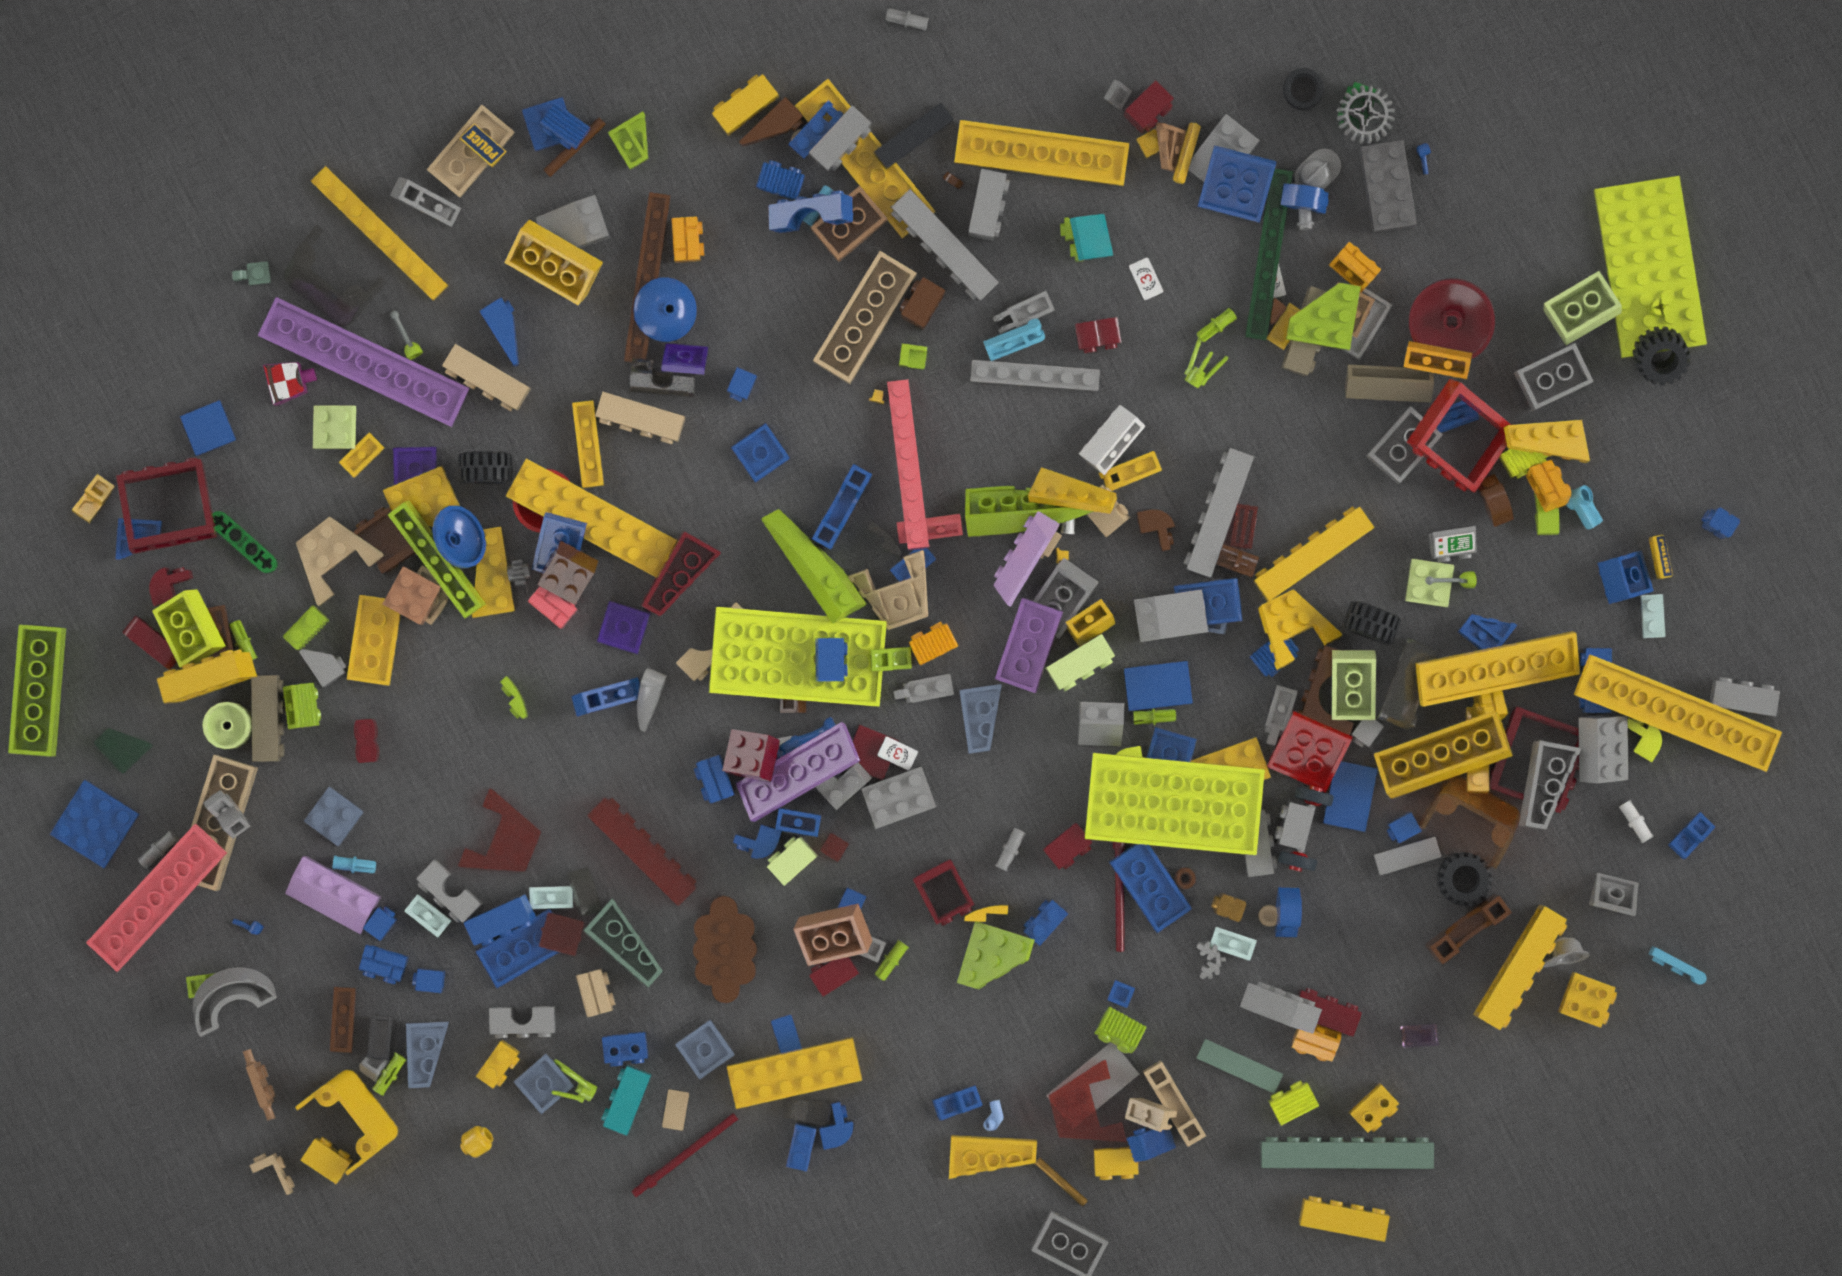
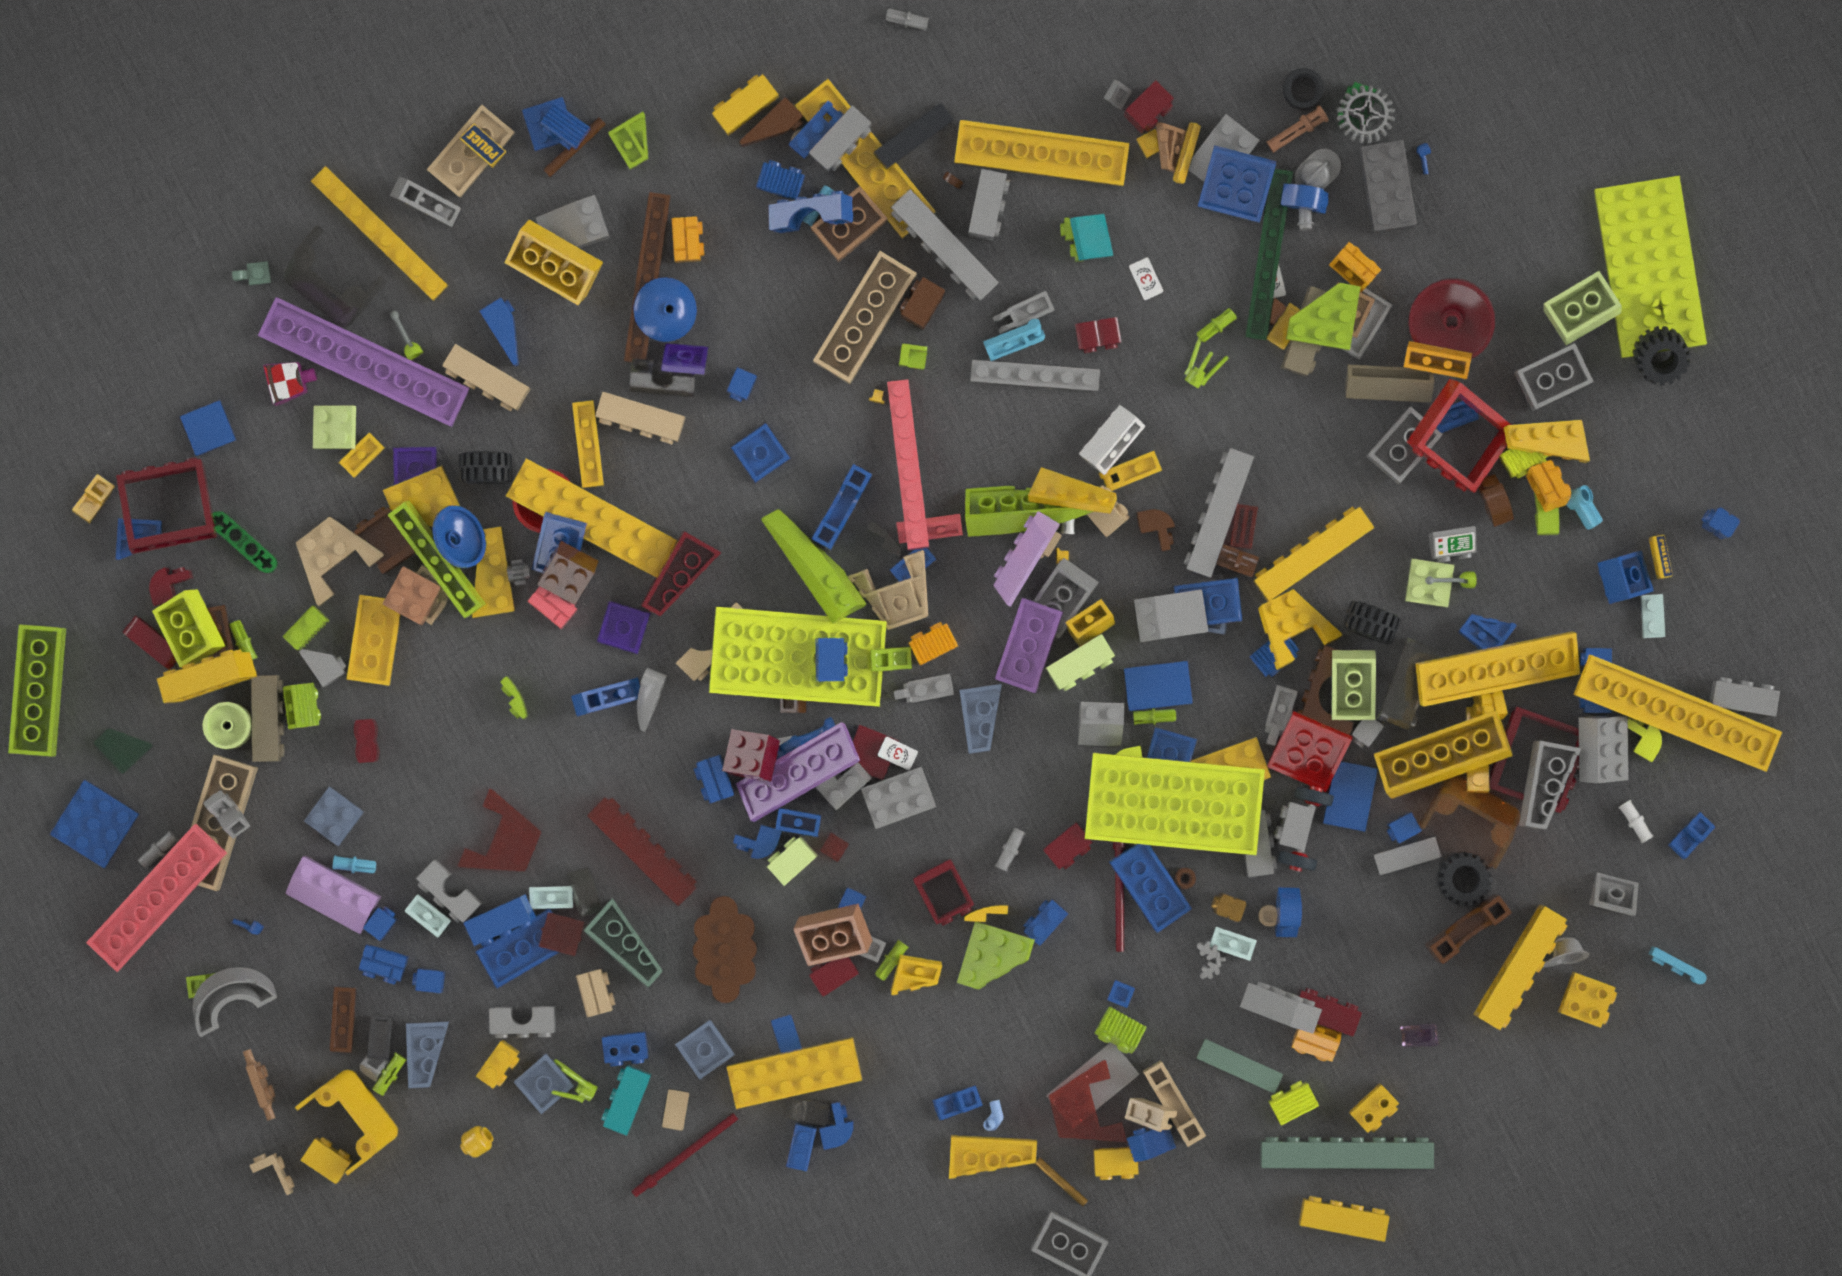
(915, 973): none -> yellow wing
(1305, 121): none -> nougat pin

